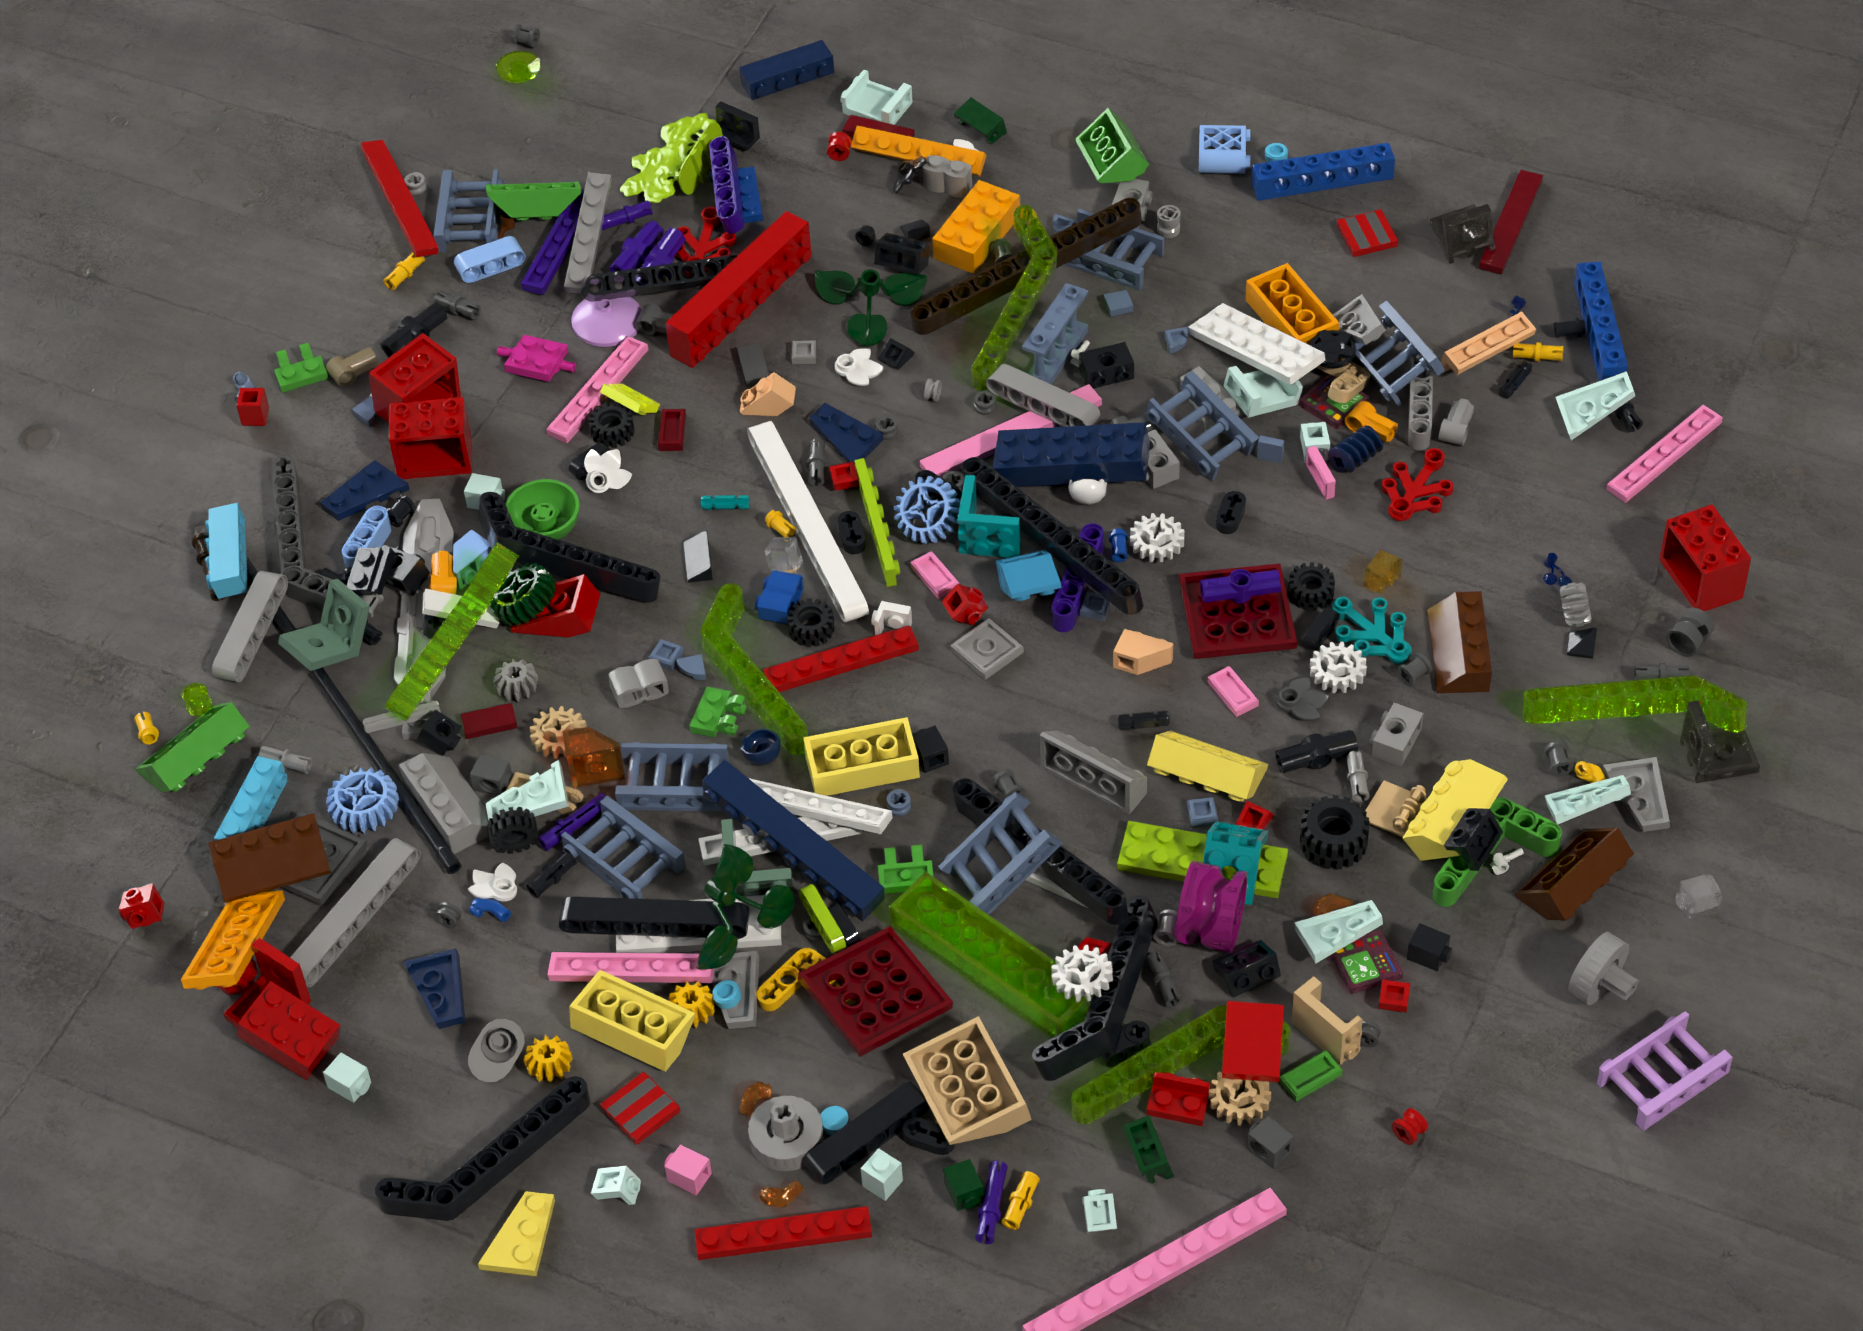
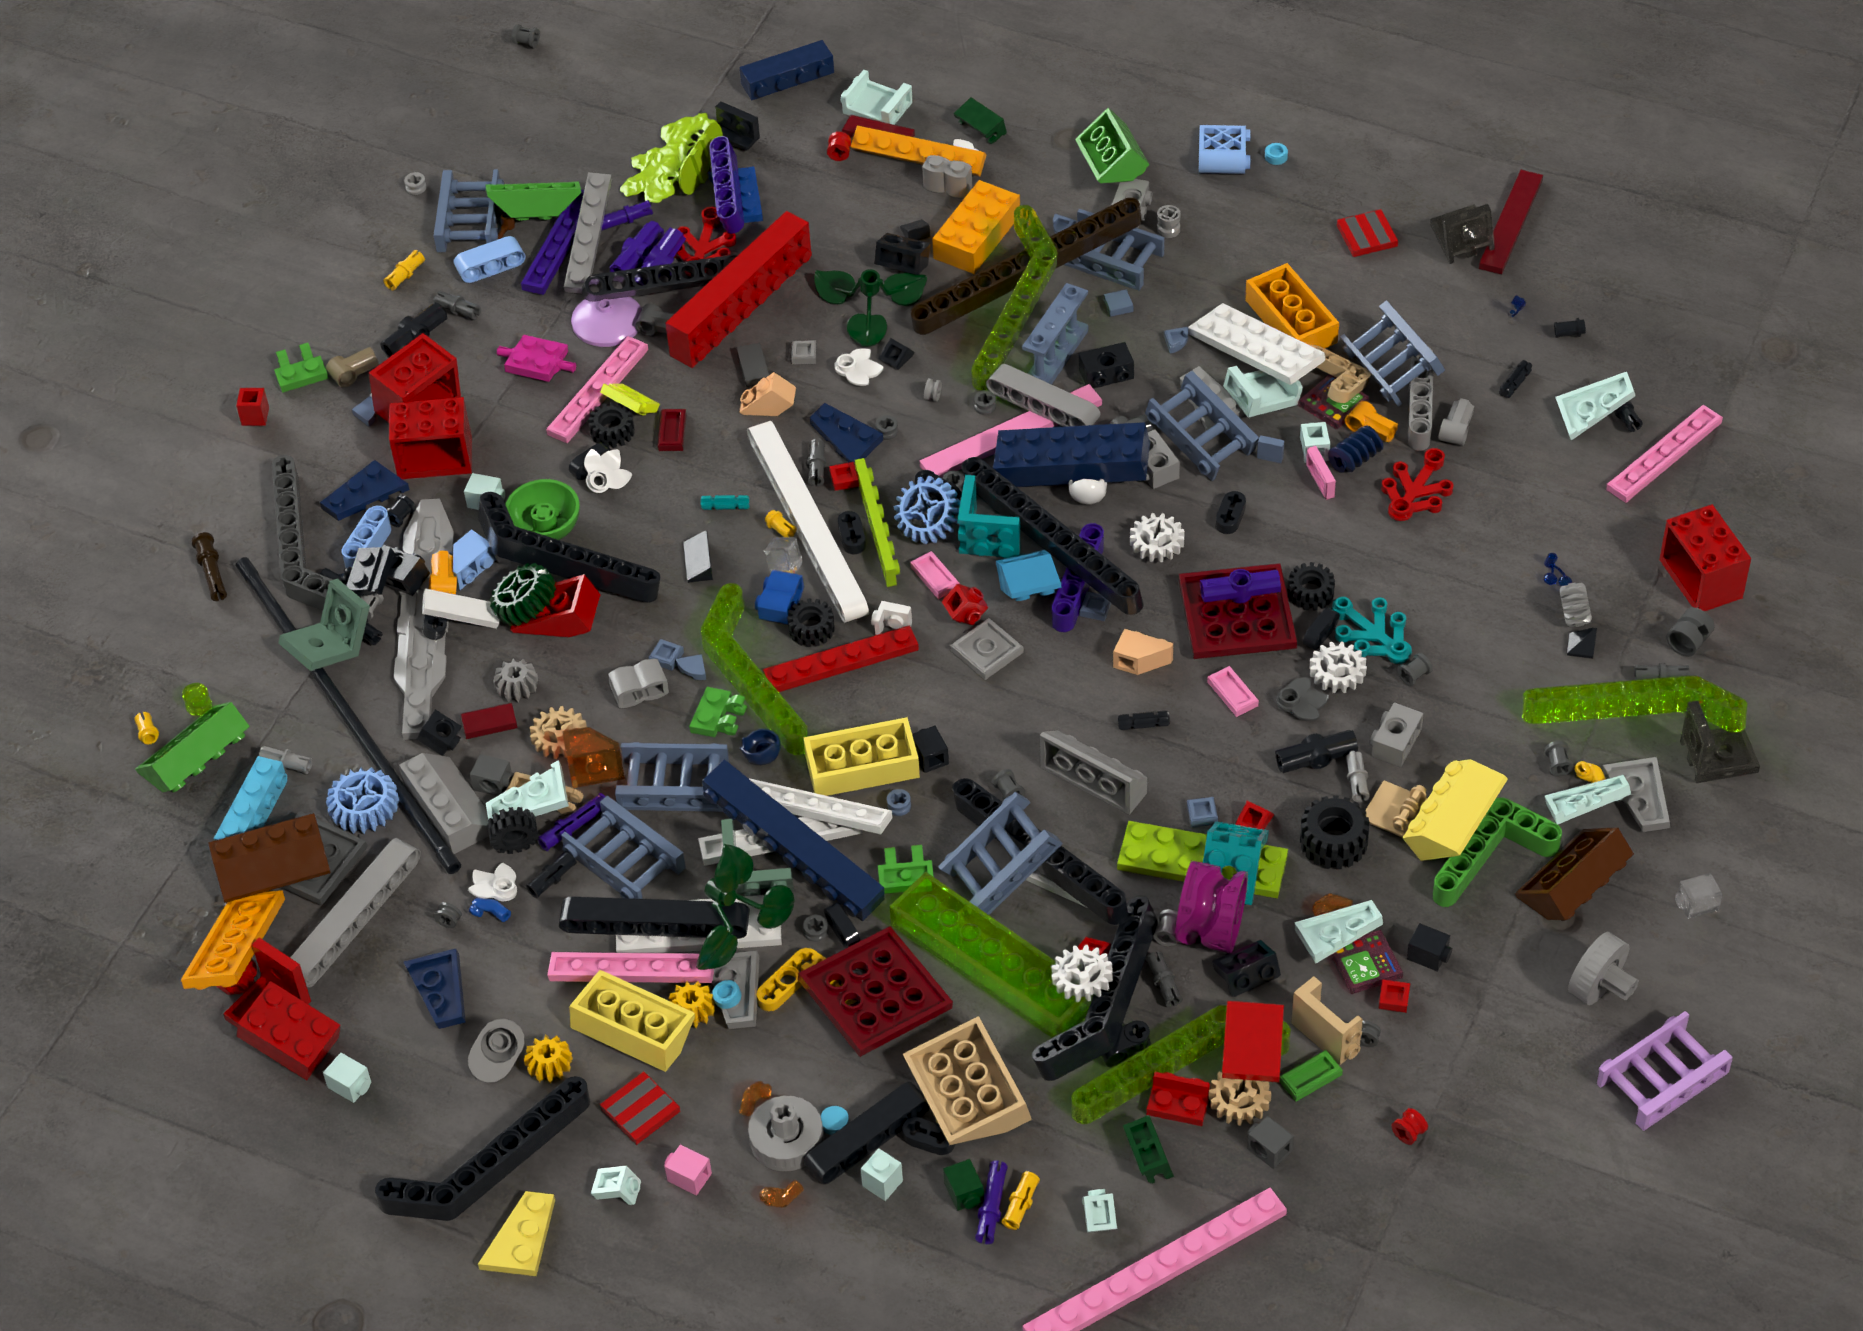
(141, 906): red brick -> none
(226, 550): medium azure brick -> none
(242, 381): sand blue arm -> none
(250, 626): light grey beam -> none
(390, 720): light grey axle -> none
(399, 198): red tile -> none
(452, 632): clear neon green beam -> none
(518, 66): clear neon green dish -> none
(783, 1233): red plate -> none
(822, 918): lime beam -> none
(865, 235): black hinge -> none
(907, 171): black plate -> none
(999, 252): dark grey bush -> none
(1075, 353): white hand -> none
(1119, 547): blue pin -> none
(1206, 765): light yellow slope -> none
(1323, 171): blue brick -> none
(1334, 346): black wheel -> none
(1359, 321): light grey wing -> none
(1382, 571): clear yellow brick -> none
(1460, 644): reddish brown slope -> none
(1475, 836): black bracket -> none
(1488, 343): light nougat fence -> none
(1500, 862): white hand -> none
(1538, 351): yellow pin -> none
(1599, 320): blue brick -> none

